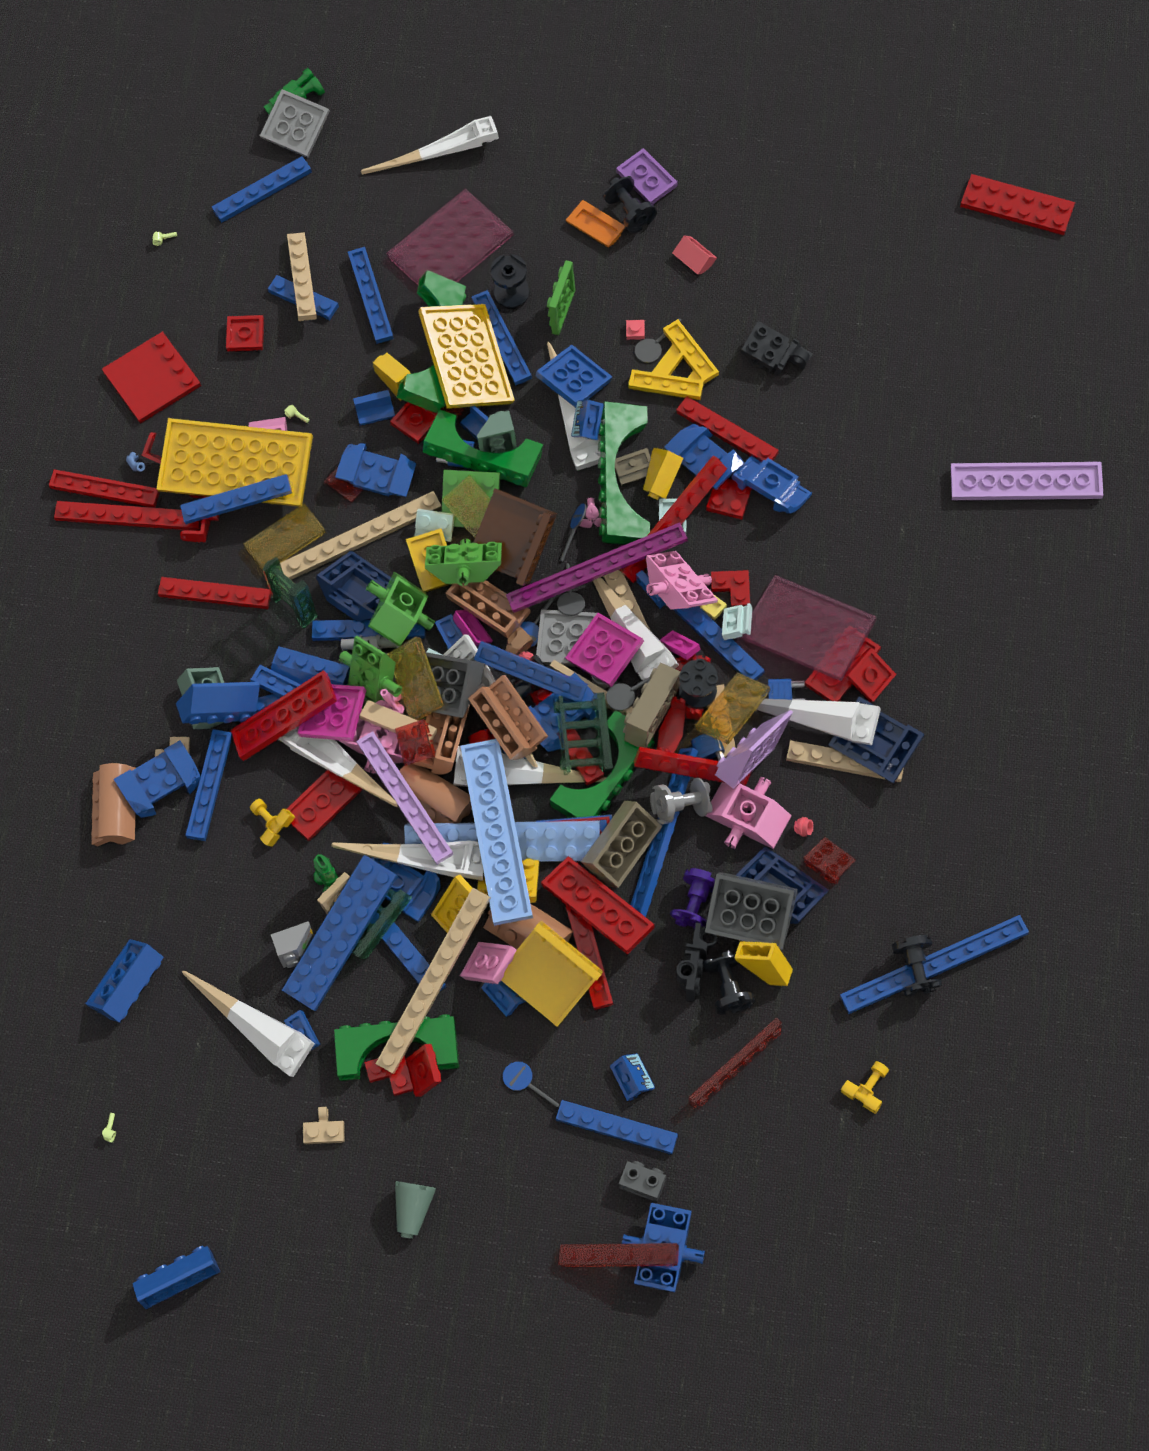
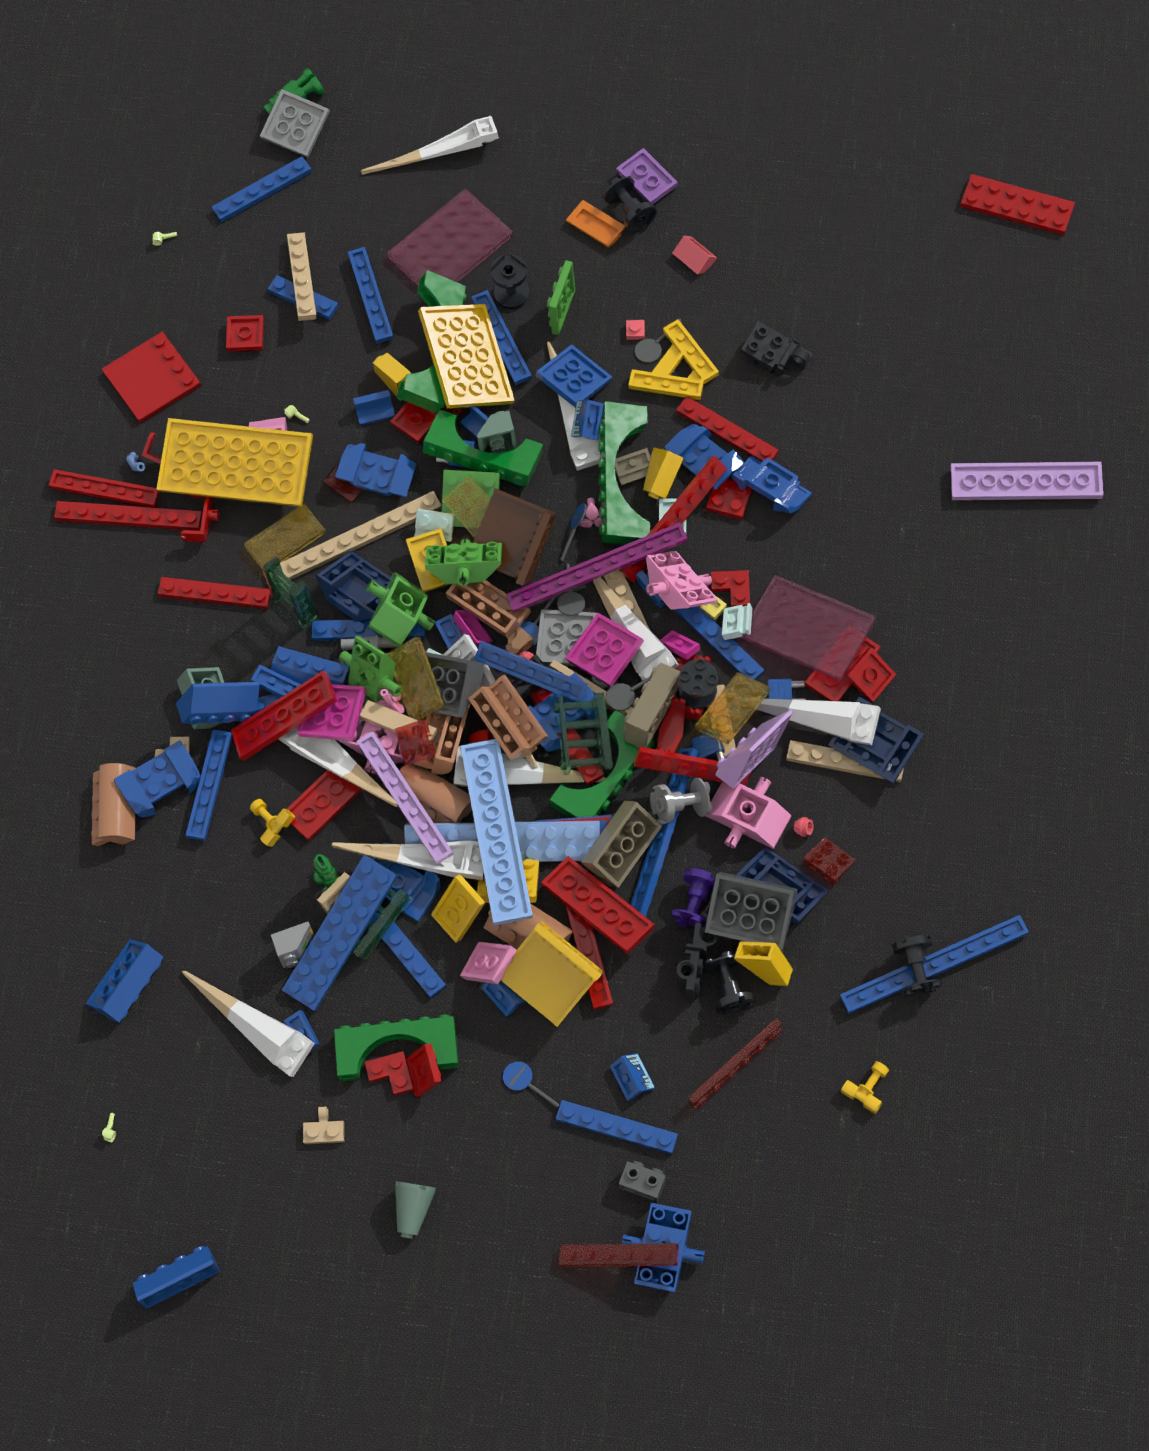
(236, 499): blue plate -> none
(433, 980): tan plate -> none

